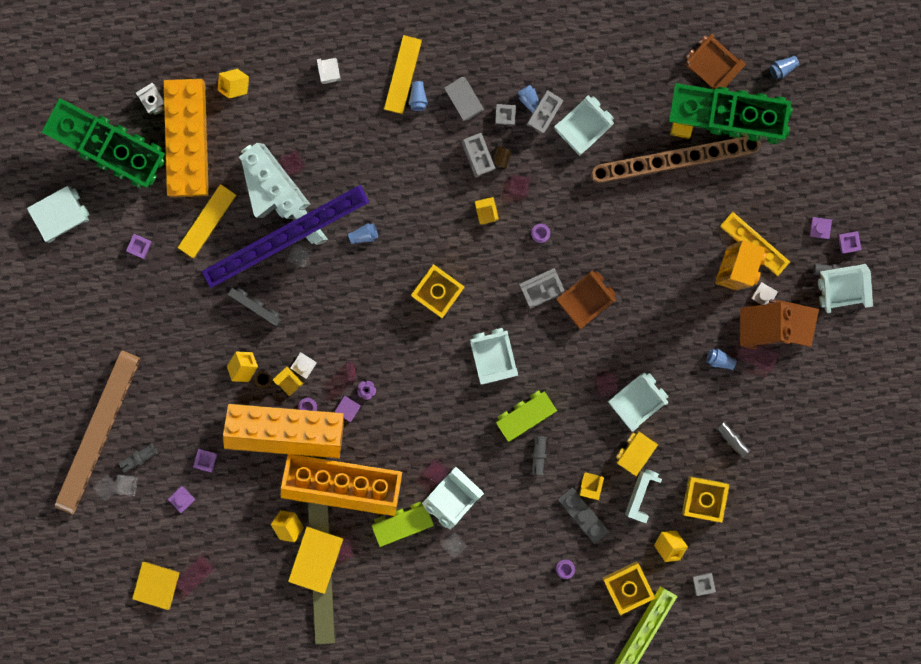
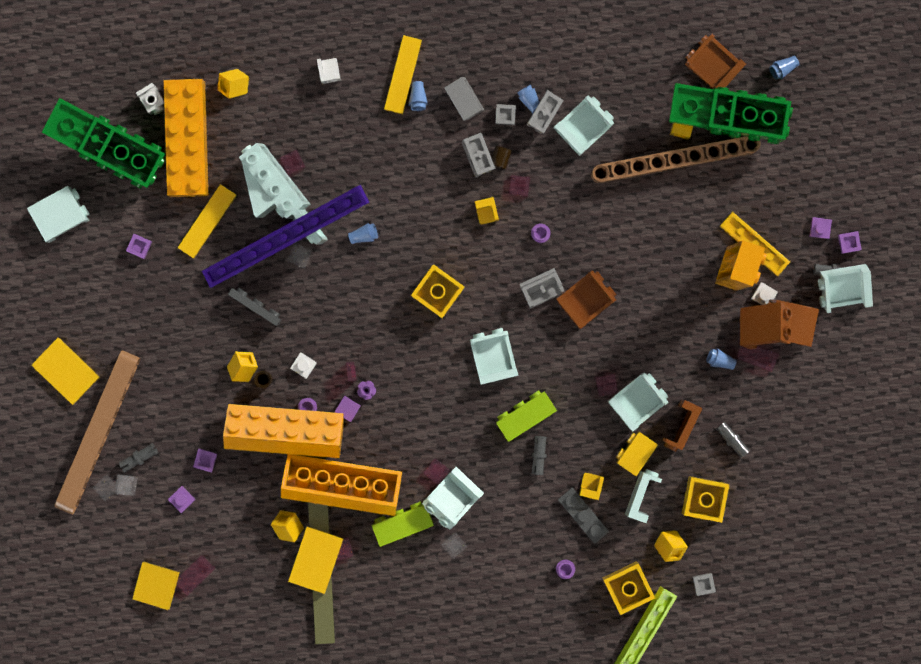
(65, 371): none -> yellow tile
(288, 381): yellow panel -> none
(686, 426): none -> dark orange panel

